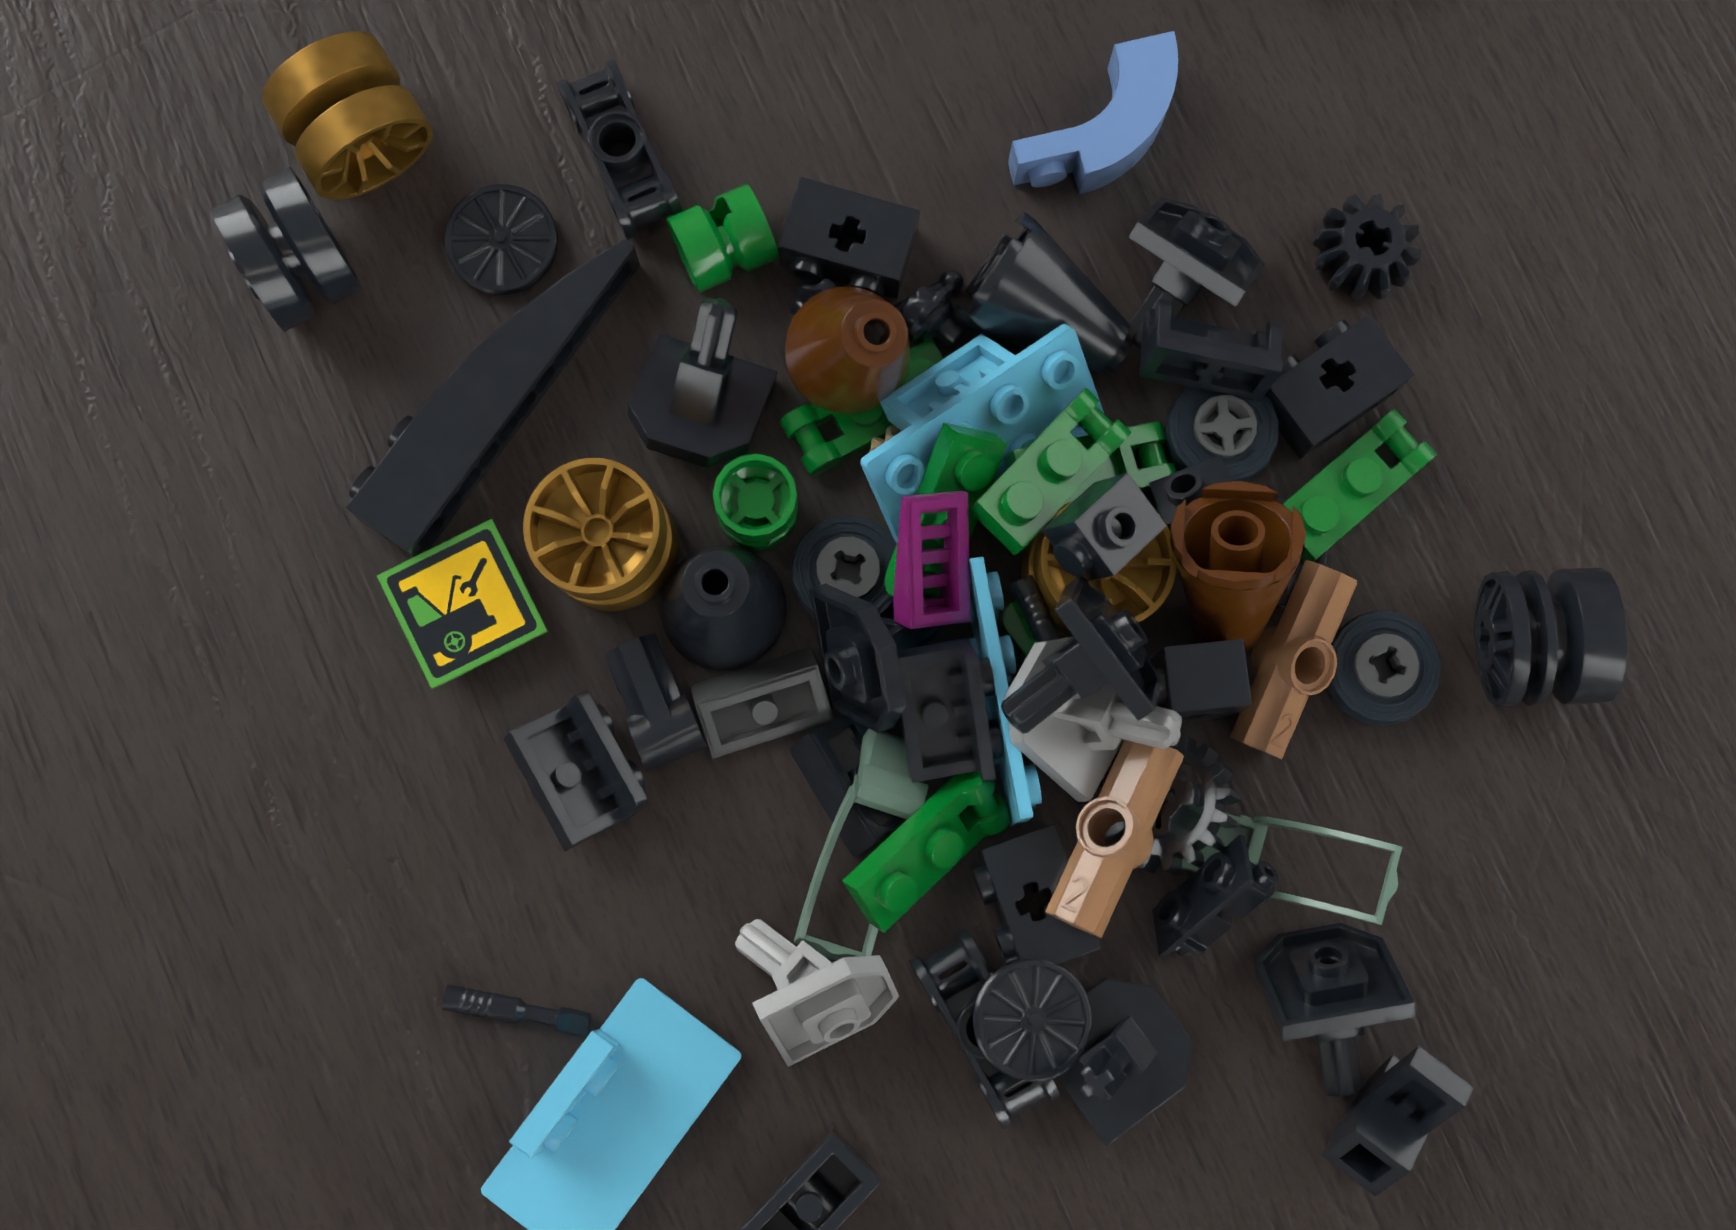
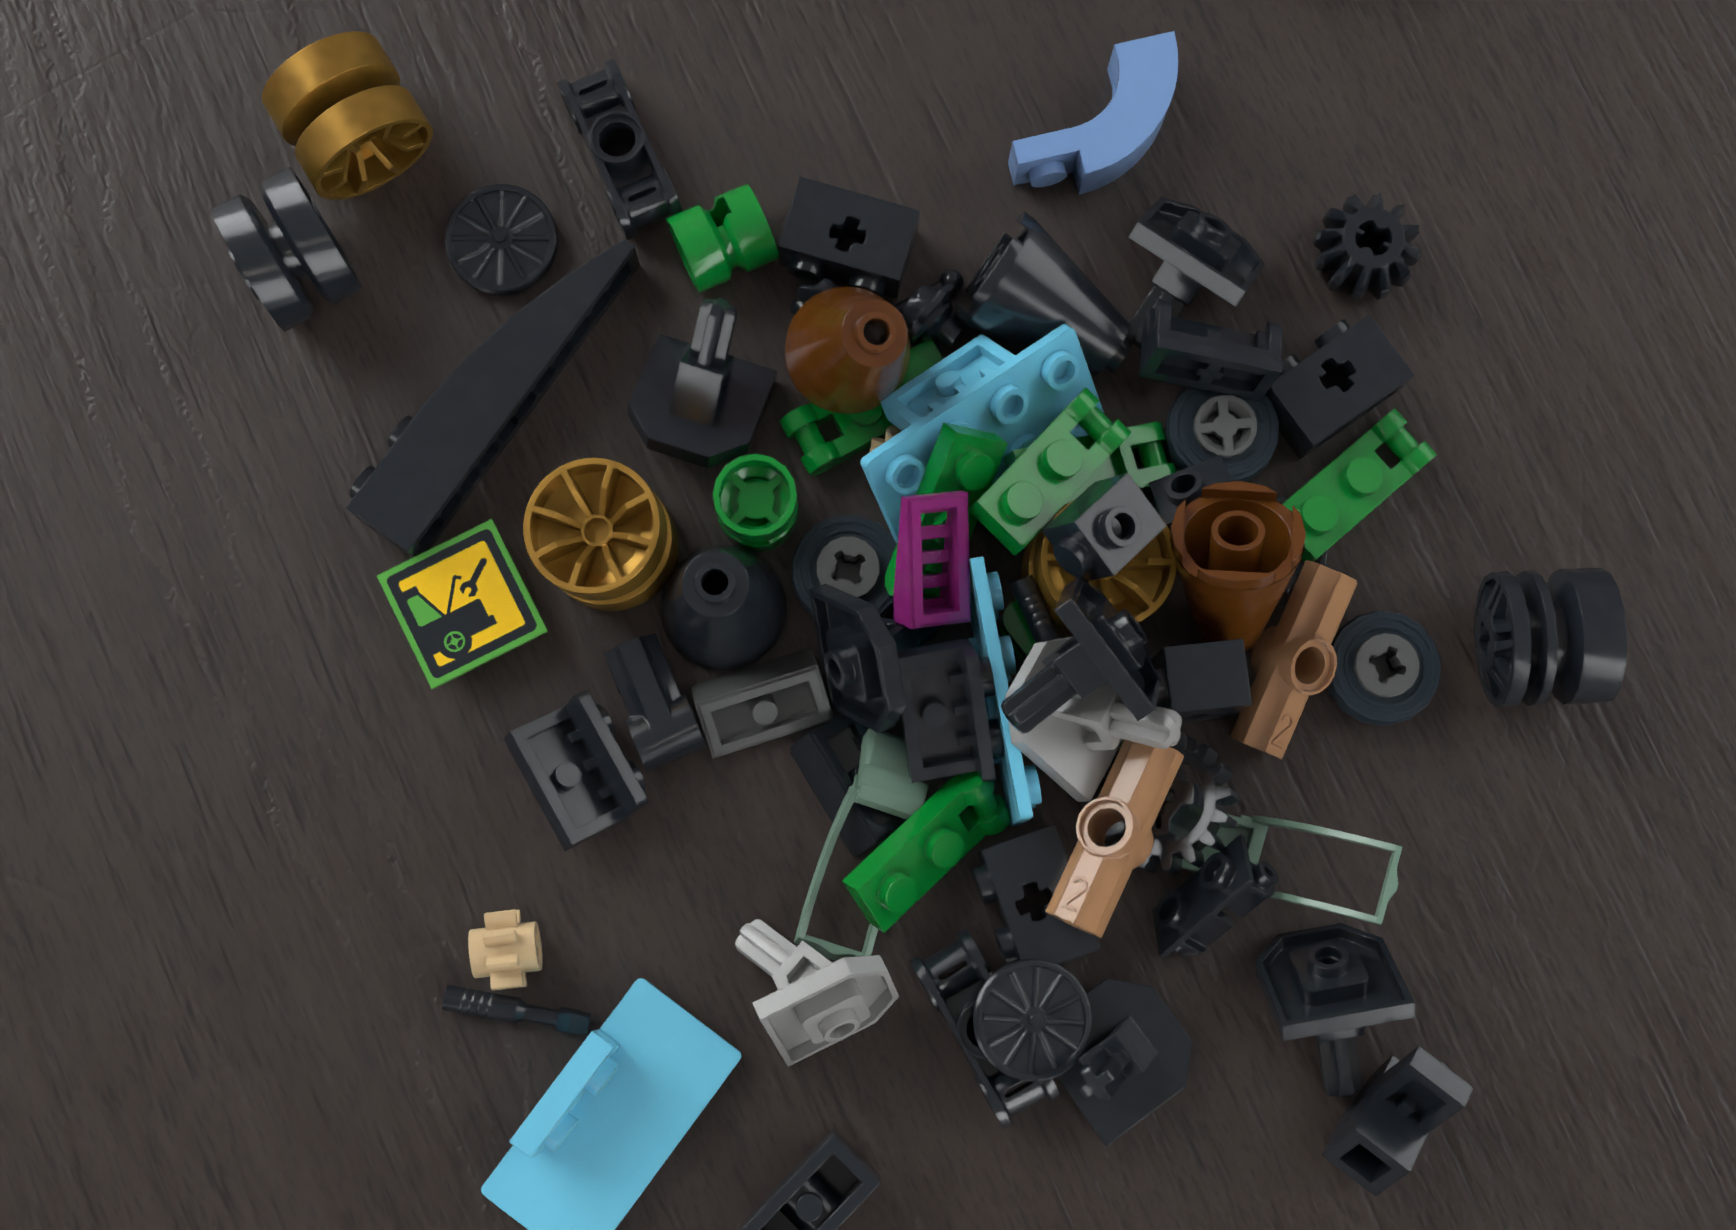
(505, 949): none -> tan gear

